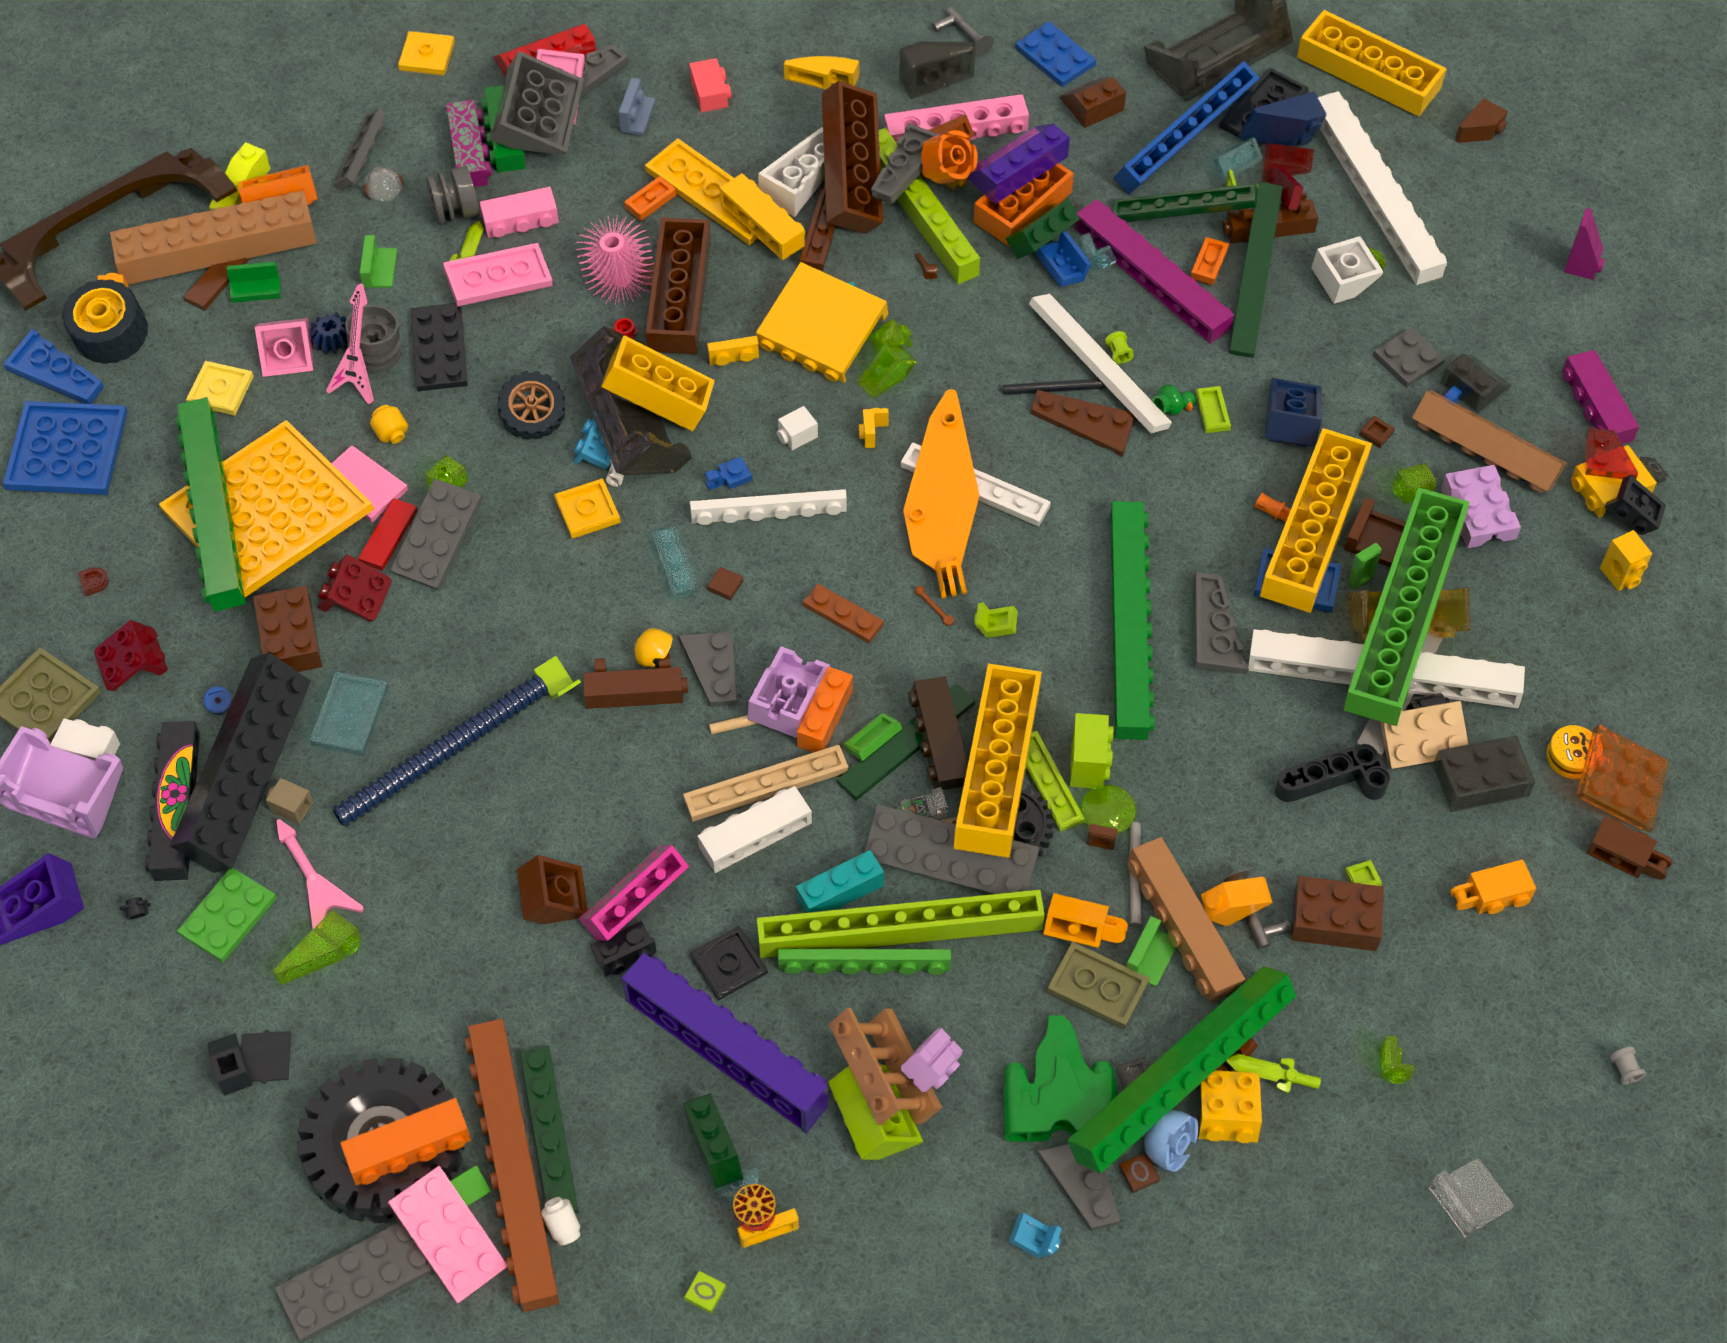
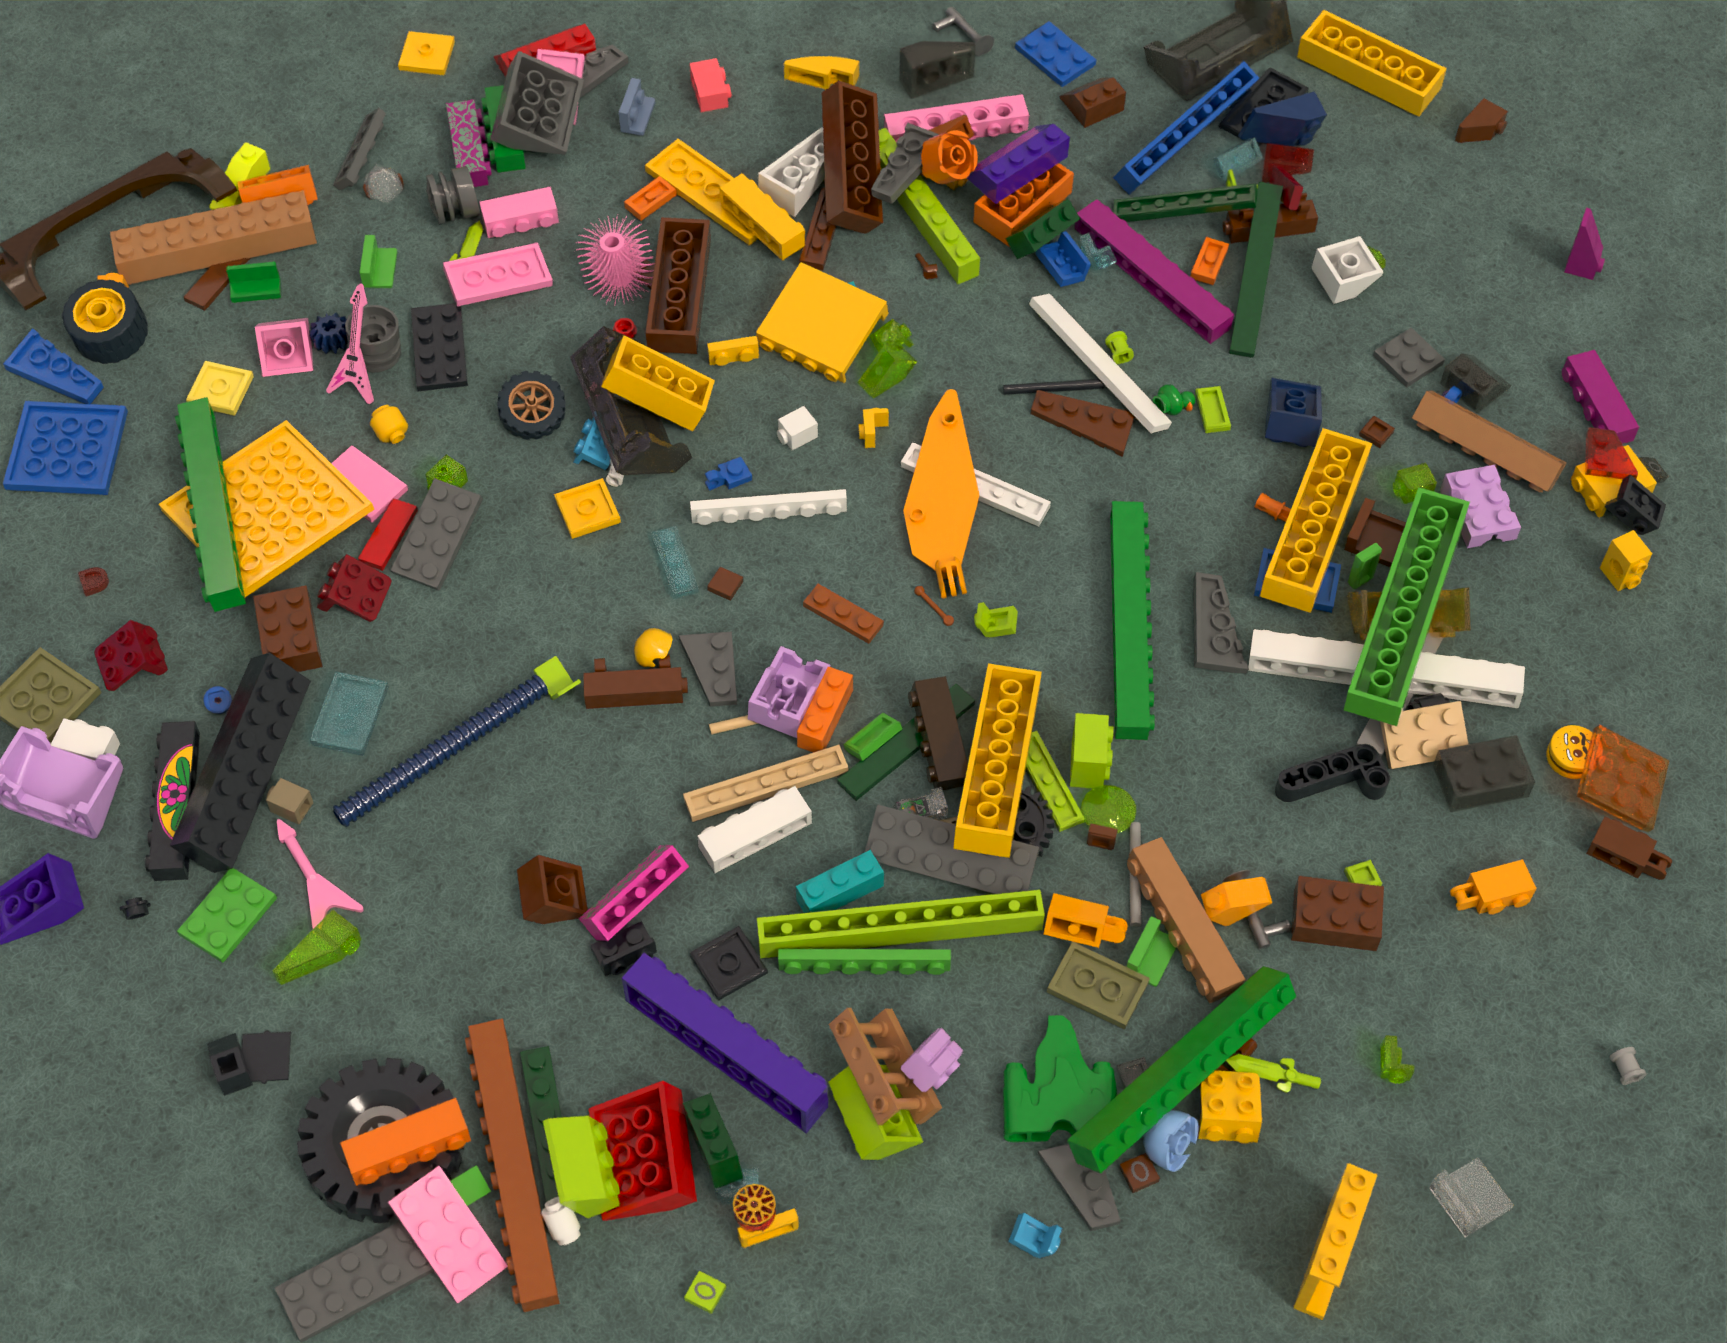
(582, 1164): none -> lime slope
(648, 1150): none -> red slope
(1335, 1241): none -> yellow panel
(1380, 191): white brick -> none

